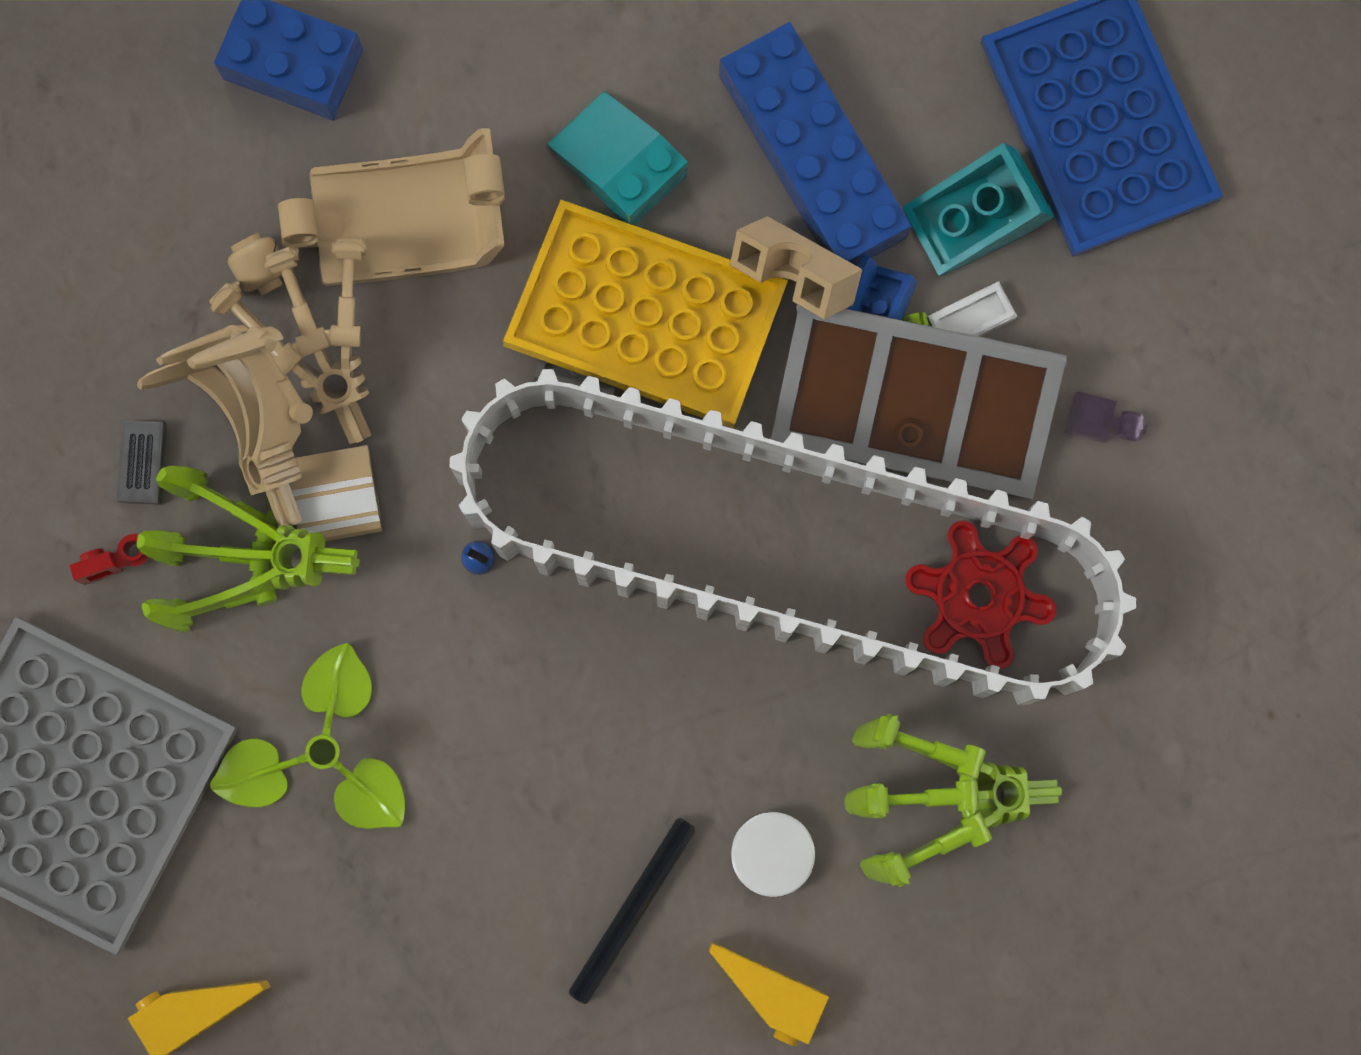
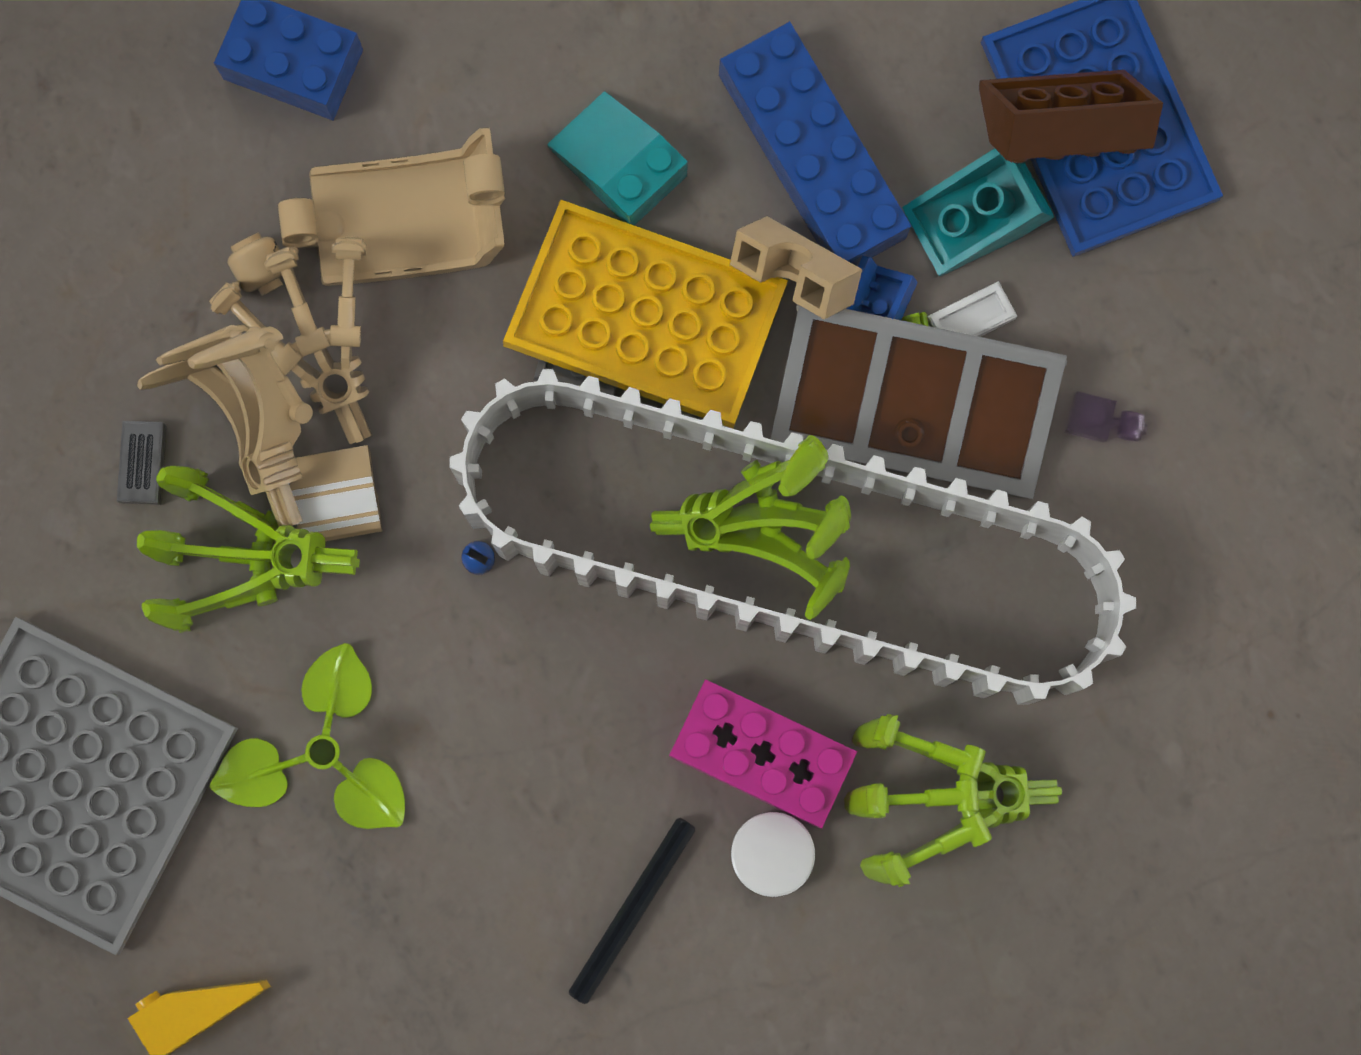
(100, 564): red plate -> none
(740, 528): none -> lime piece
(780, 1000): yellow slope -> none
(788, 744): none -> dark pink brick
(1001, 574): red plate -> none
(1069, 115): none -> reddish brown slope

